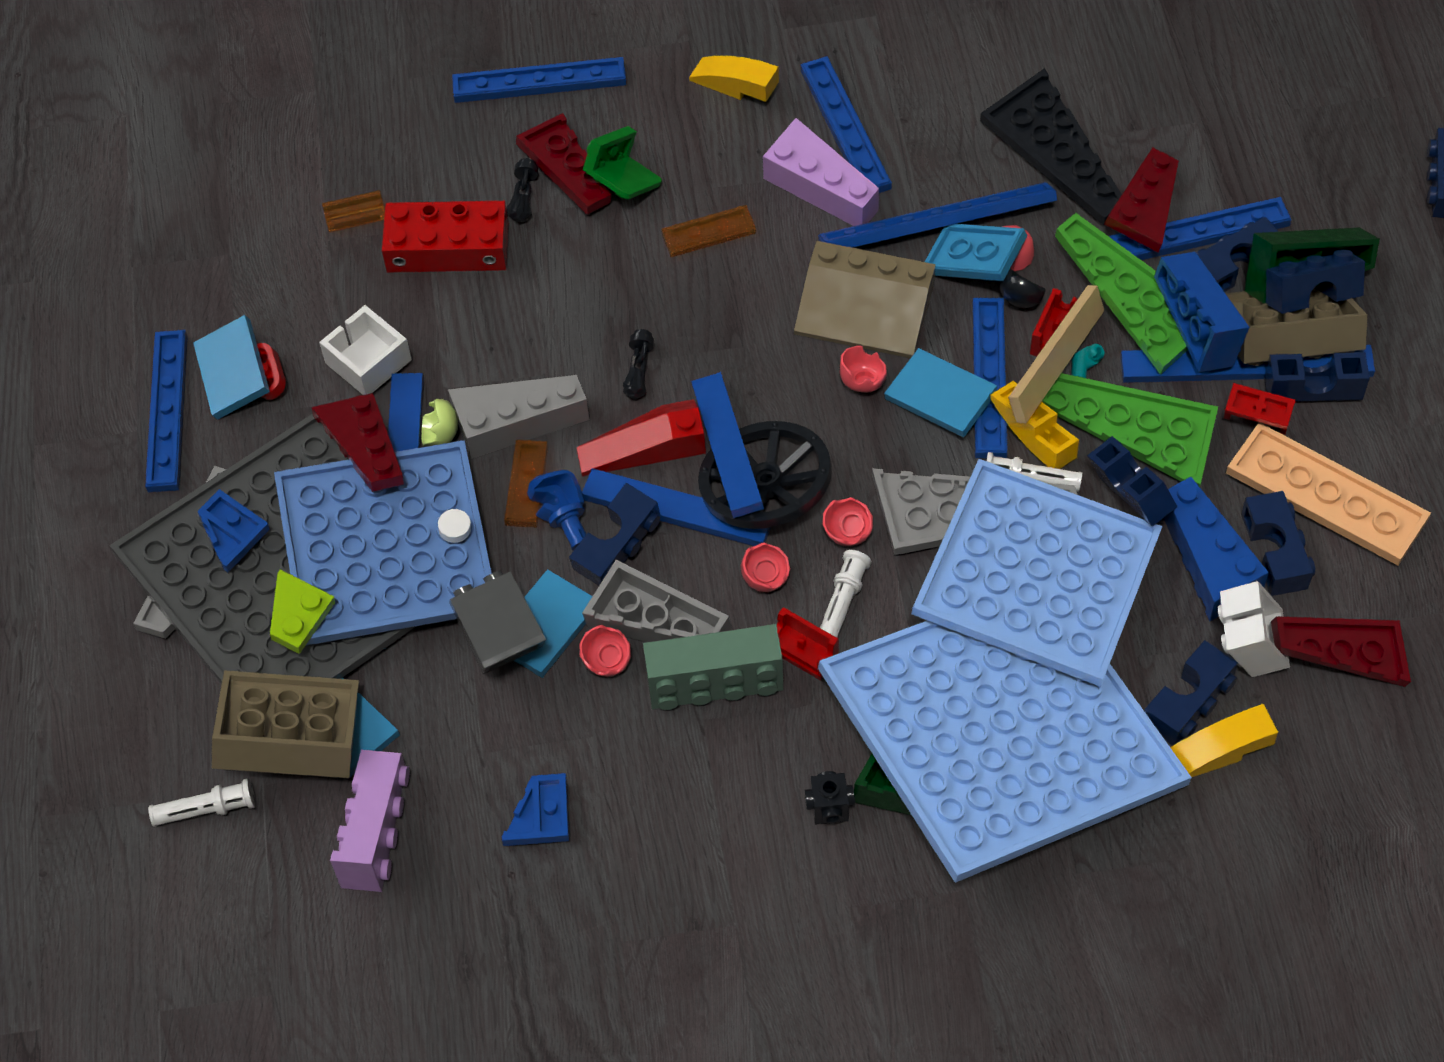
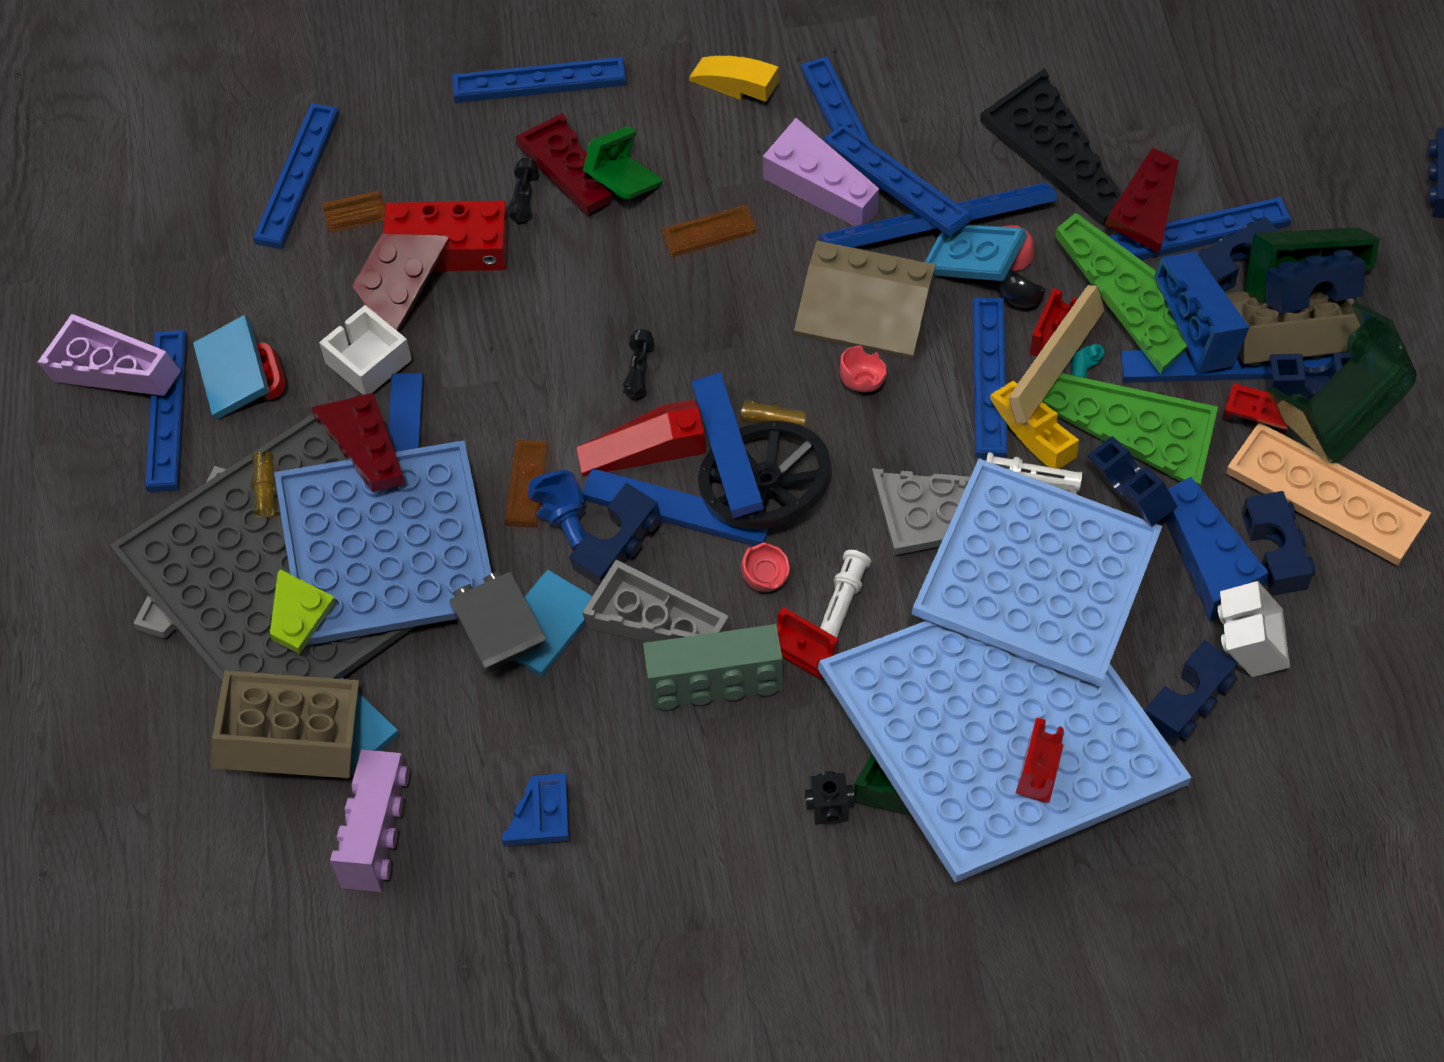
(106, 359): none -> lavender wedge
(218, 800): white pin -> none
(231, 528): blue wing -> none
(263, 484): none -> clear yellow pin
(296, 176): none -> blue tile
(398, 273): none -> wing
(439, 425): yellowish green hair -> none
(454, 525): white tile -> none
(512, 411): light grey wedge -> none
(605, 651): coral hair -> none
(762, 413): none -> clear yellow pin
(847, 521): coral hair -> none
(898, 180): none -> blue tile
(940, 392): dark azure tile -> none
(1040, 762): none -> red hinge
(1226, 741): yellow slope -> none
(1350, 645): dark red wing -> none
(1357, 394): none -> clear green windscreen

